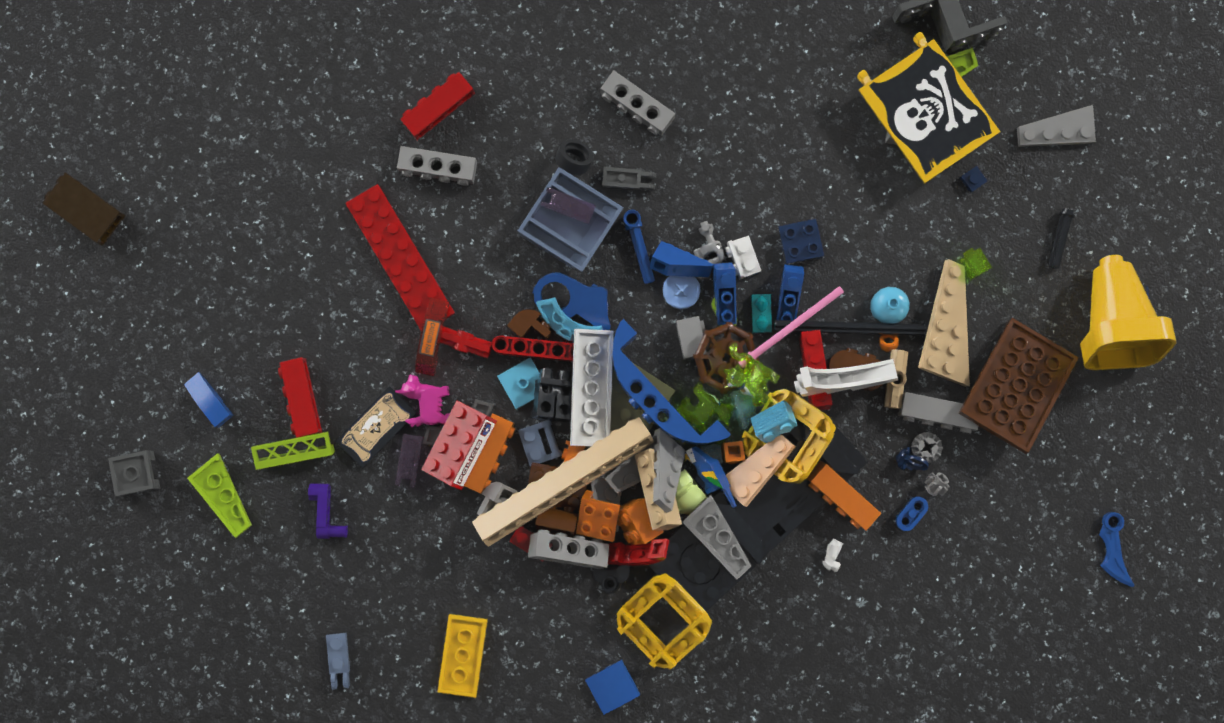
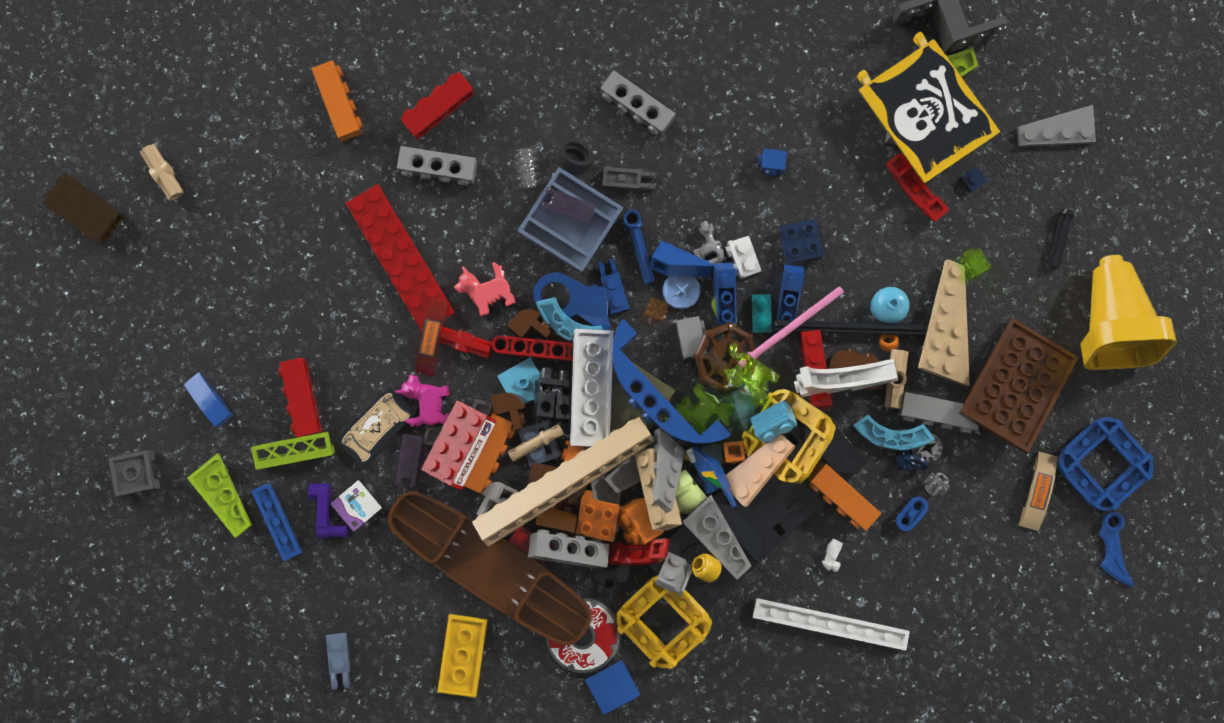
(161, 172): none -> tan piece
(276, 521): none -> blue plate
(336, 100): none -> orange brick
(356, 505): none -> tile
(487, 292): none -> coral animal
(495, 573): none -> reddish brown piece
(510, 403): none -> reddish brown brick
(526, 168): none -> clear piece
(530, 445): none -> tan pin
(595, 648): none -> dish
(616, 296): none -> blue hinge
(656, 309): none -> clear orange tile
(674, 574): none -> light grey plate
(706, 567): none -> yellow head
(772, 161): none -> blue brick
(830, 624): none -> white plate
(890, 438): none -> medium azure tile
(915, 188): none -> red slope
(1040, 491): none -> tan slope
(1111, 497): none -> blue plate

